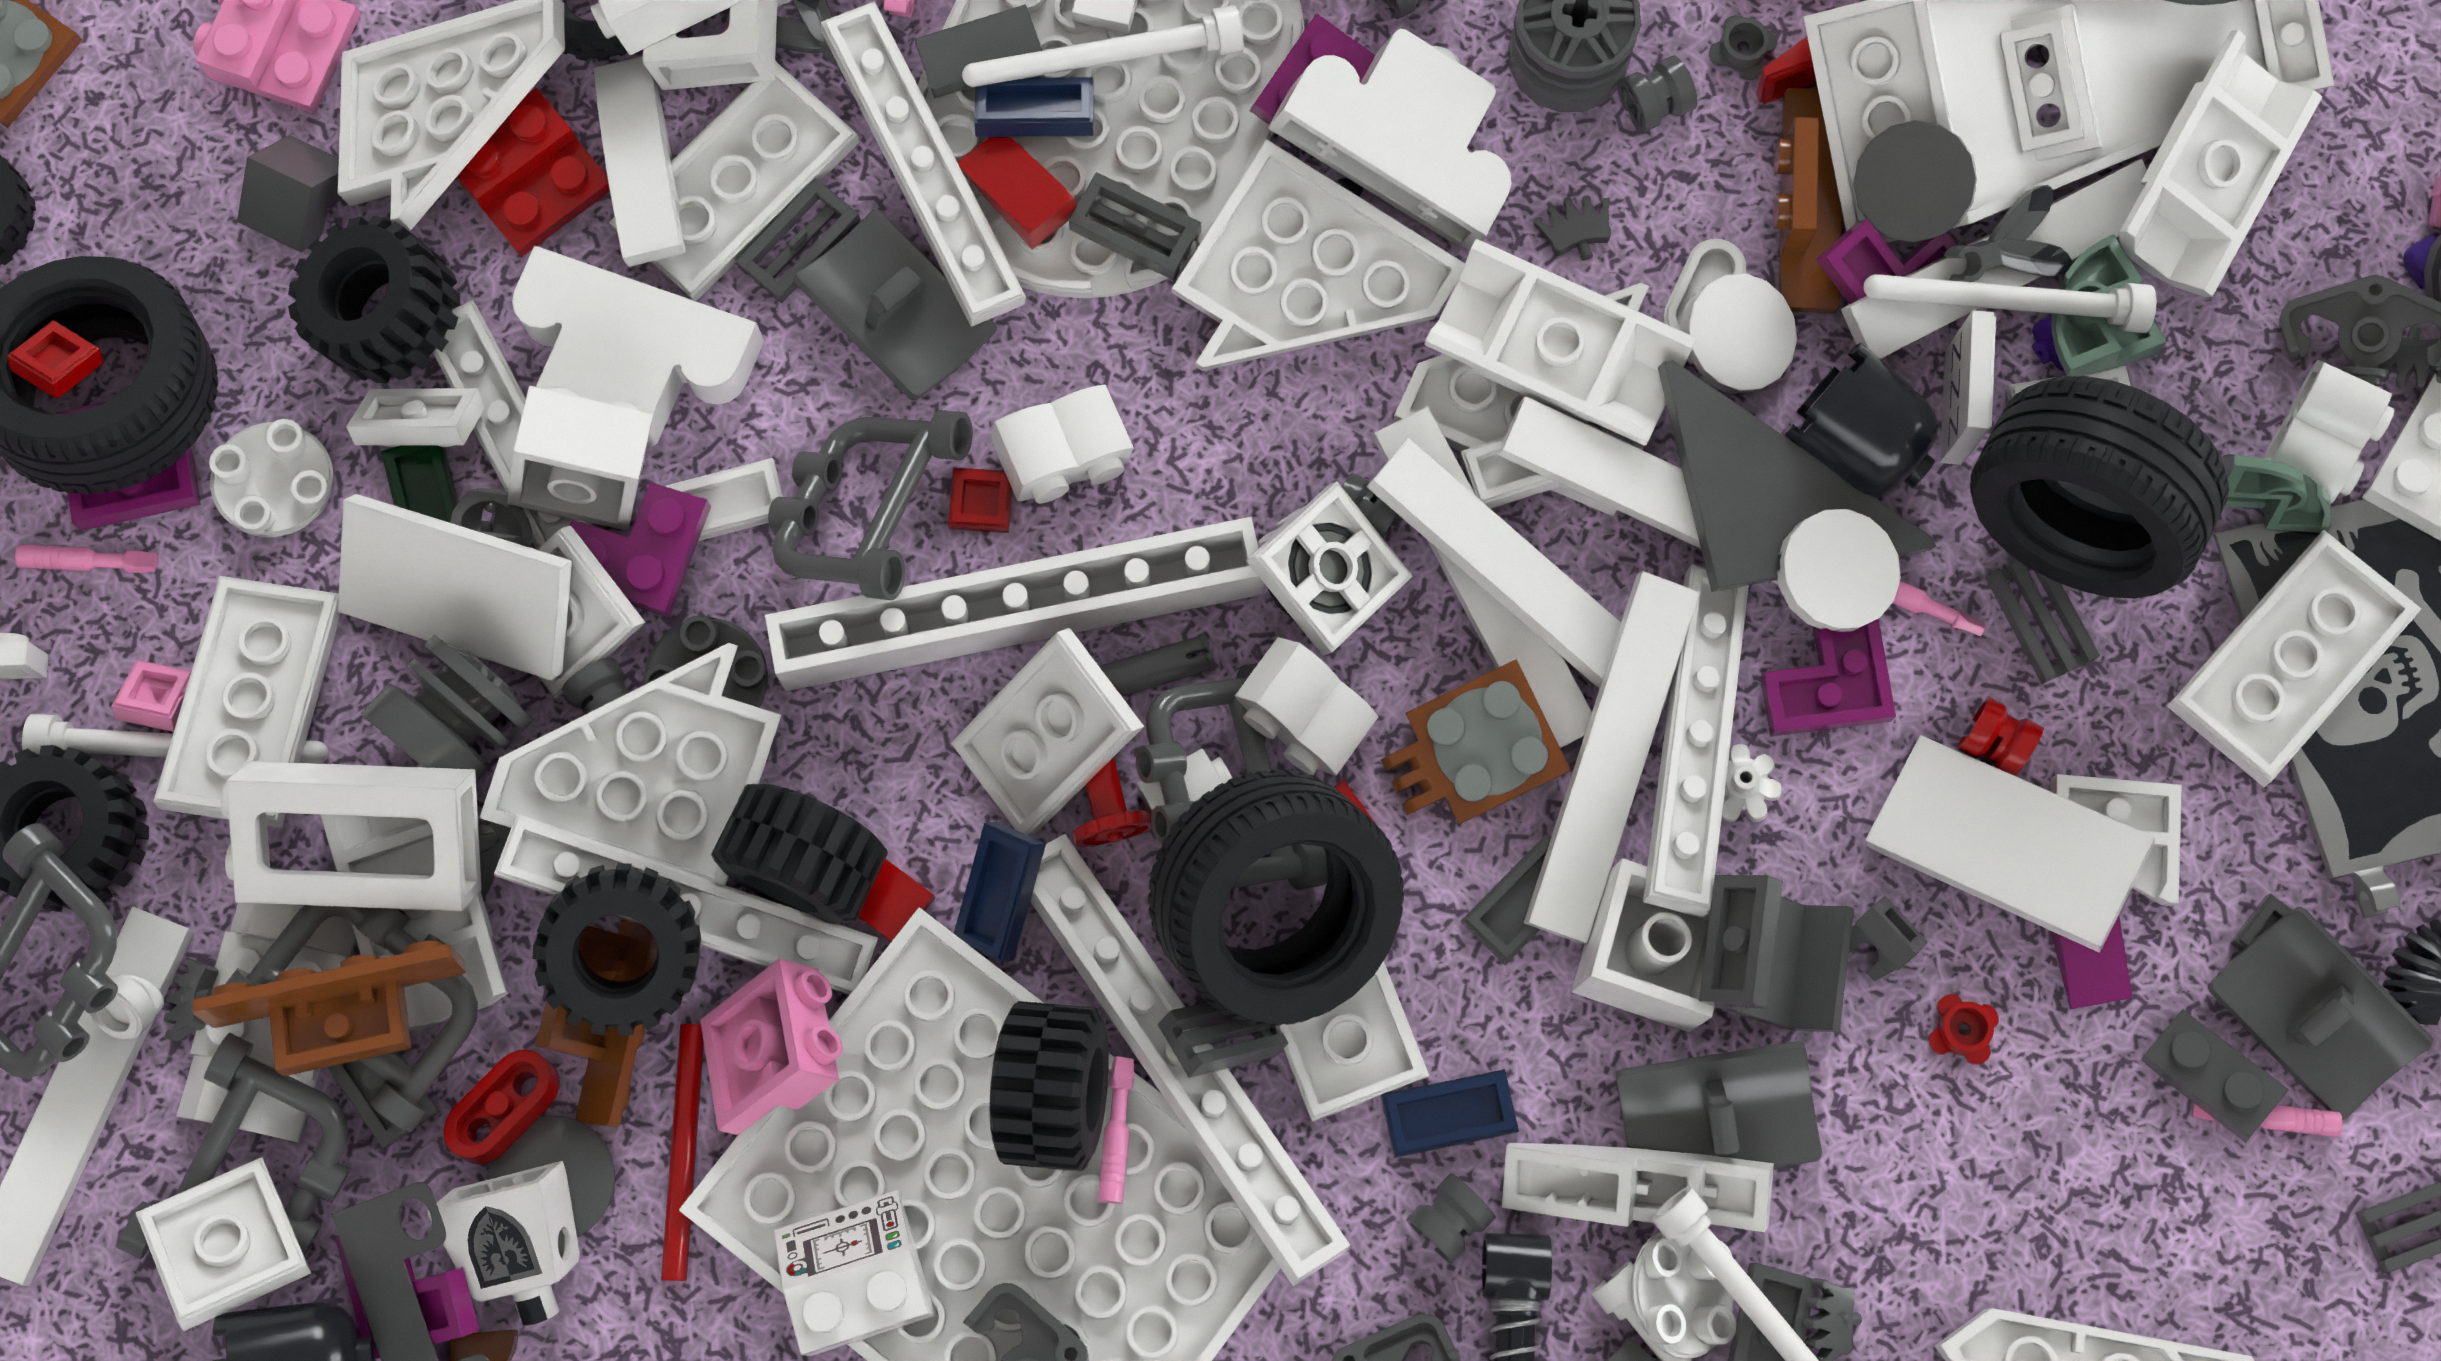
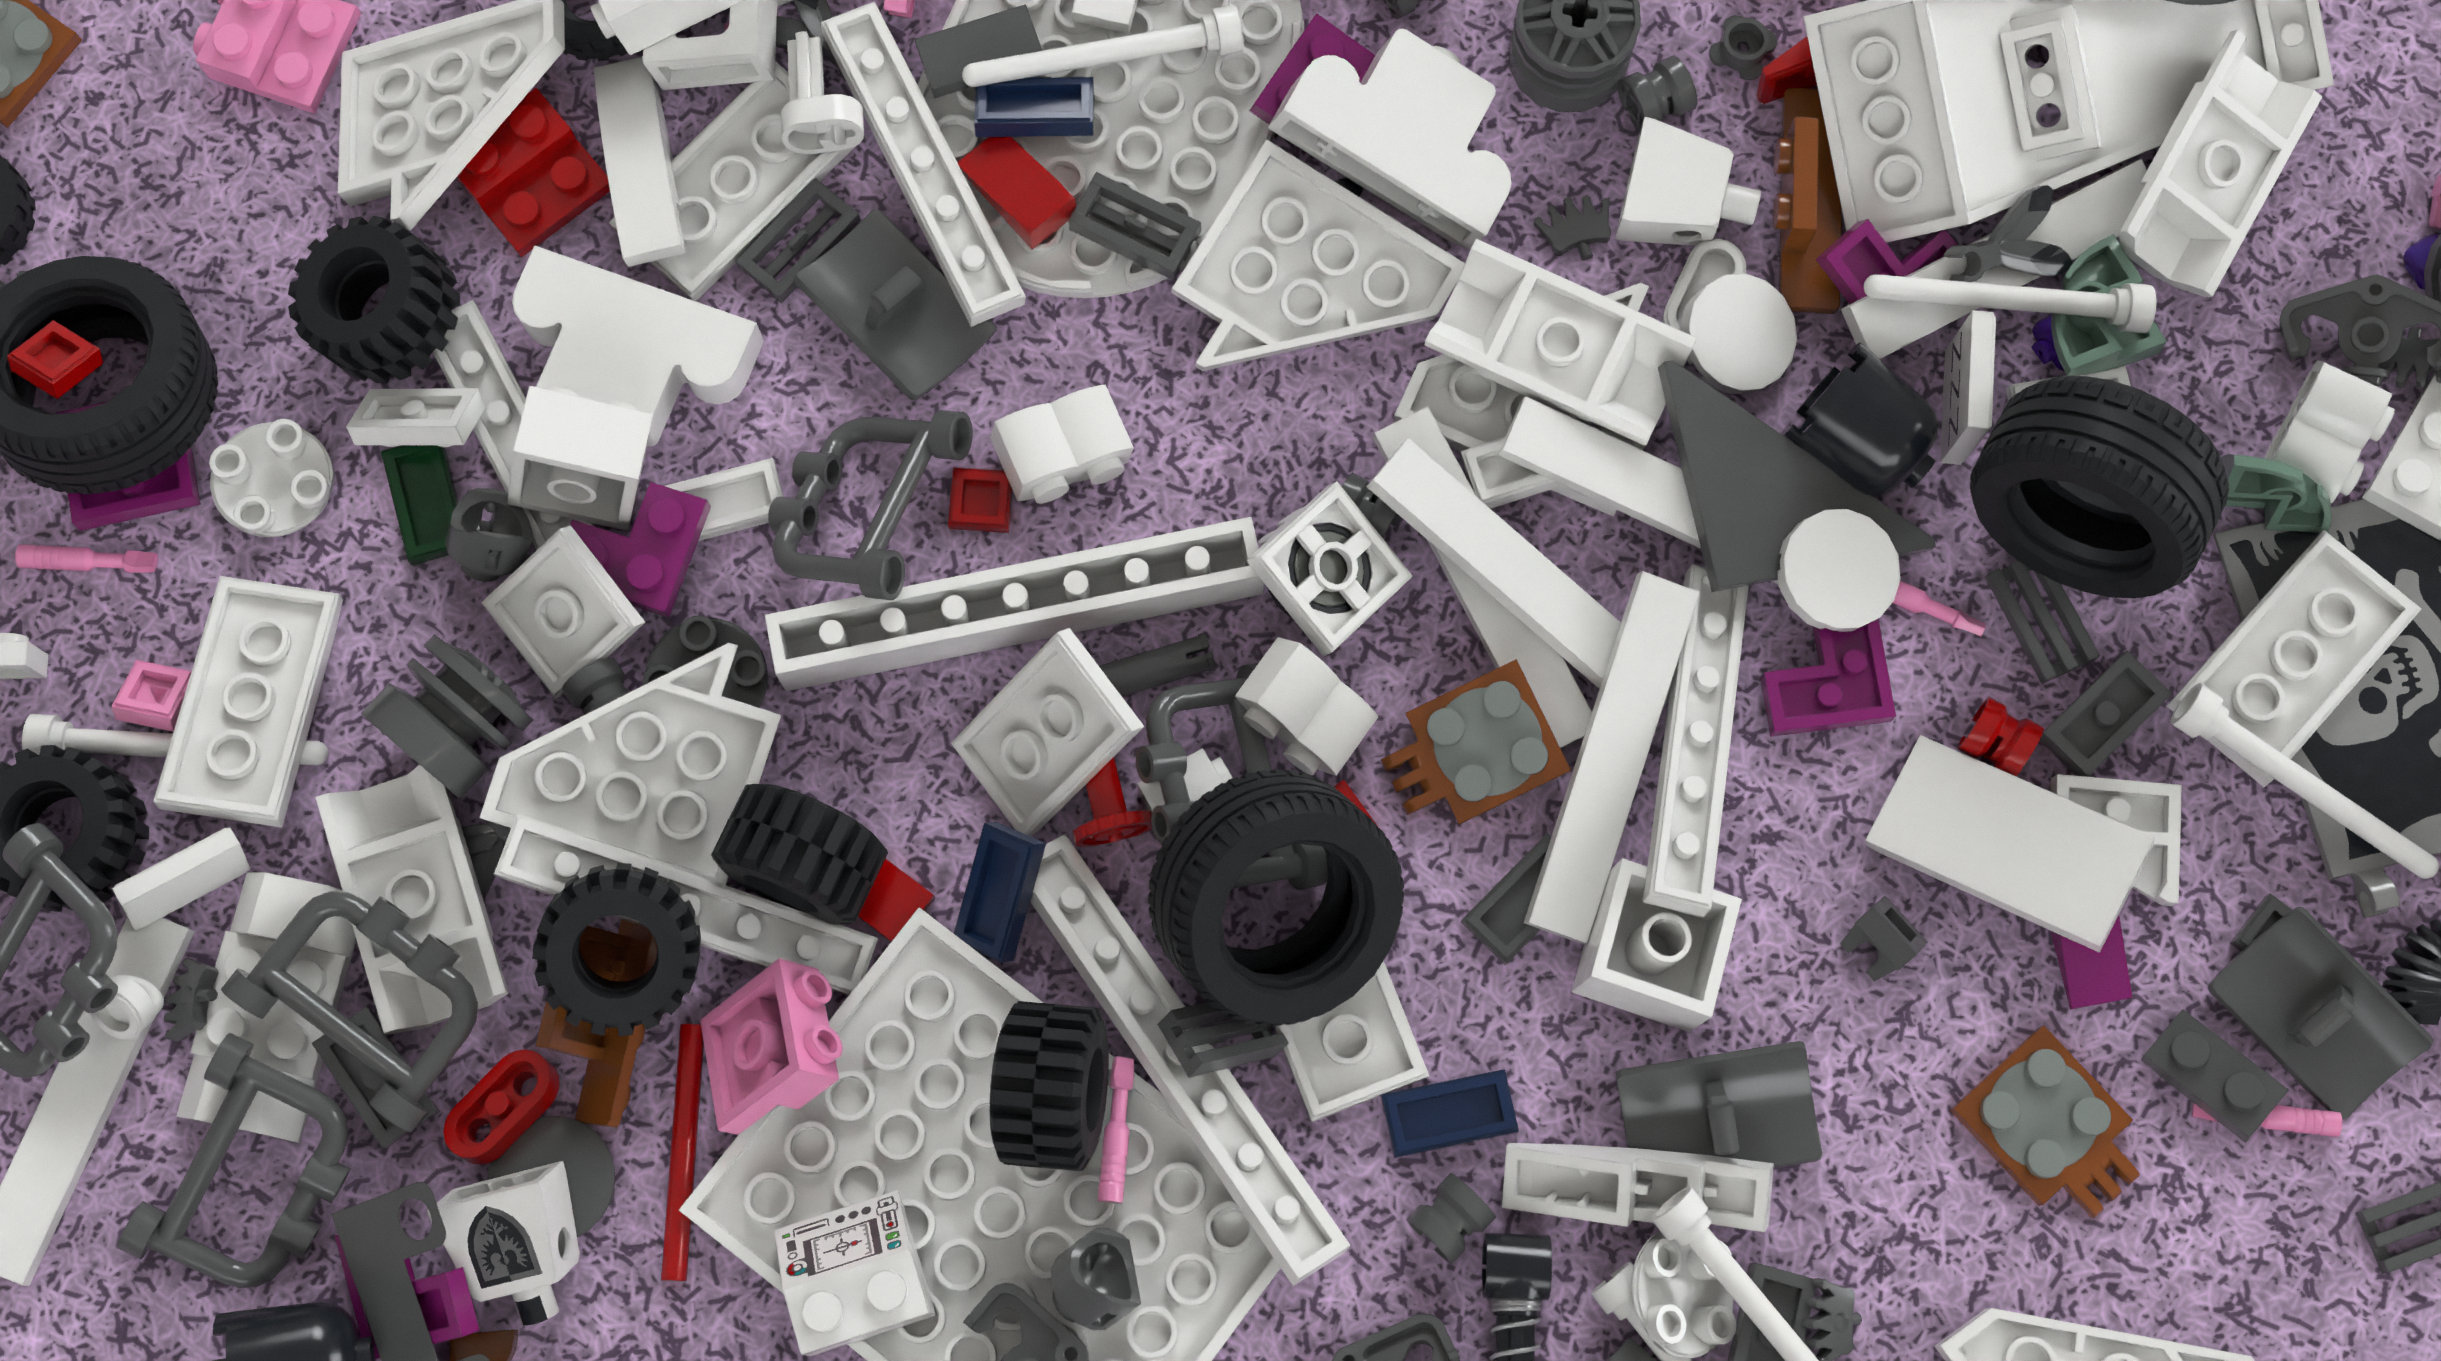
(181, 878): none -> white tile
(222, 1244): white tile -> none
(289, 191): dark grey piece -> none
(334, 1012): dark orange bracket -> none
(434, 794): white piece -> none
(454, 584): white tile -> none
(814, 120): none -> white piece
(1096, 1280): none -> dark grey piece
(1680, 189): none -> white torso
(1750, 795): white plant -> none
(1775, 955): dark grey panel -> none
(1915, 181): dark grey tile -> none
(1978, 1018): red plate -> none
(2049, 1123): none -> piece
(2104, 715): none -> dark grey plate
(2204, 715): none -> white piece

